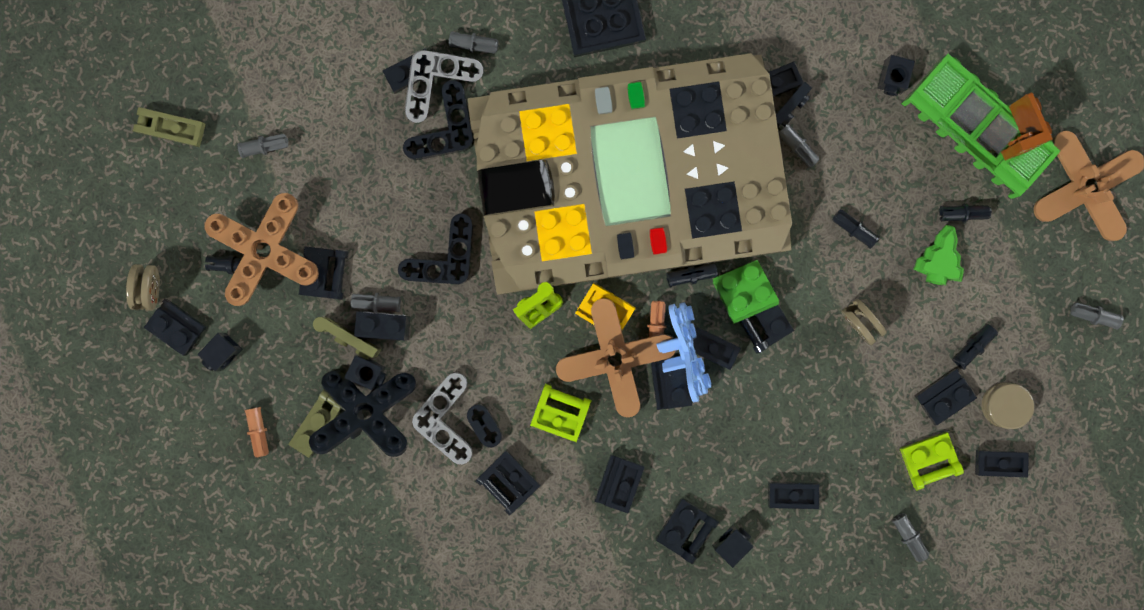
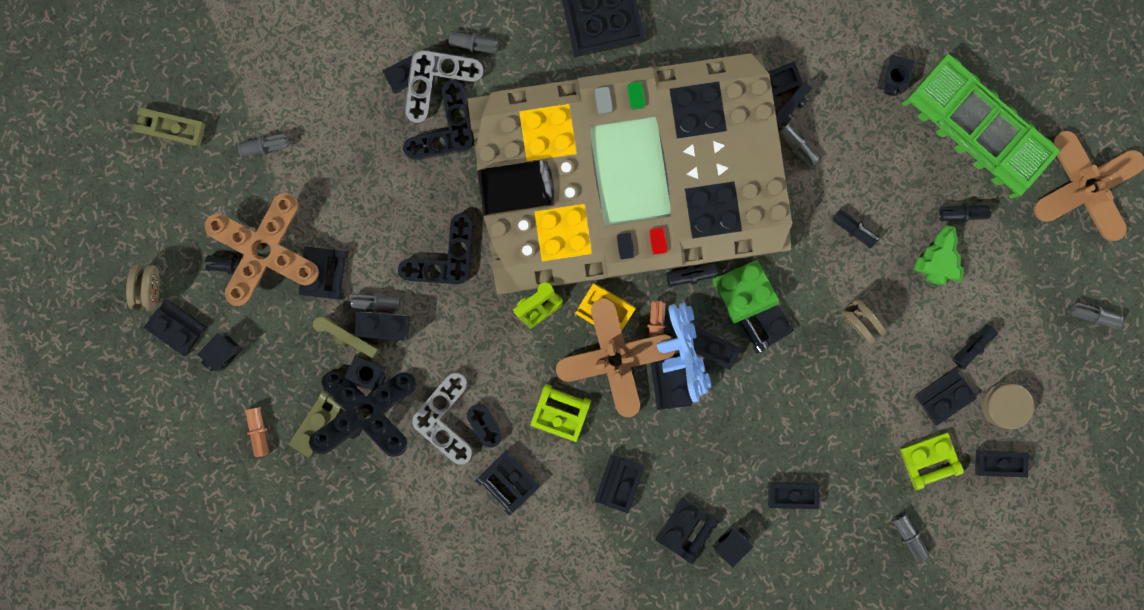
(1031, 124): dark orange bracket -> none

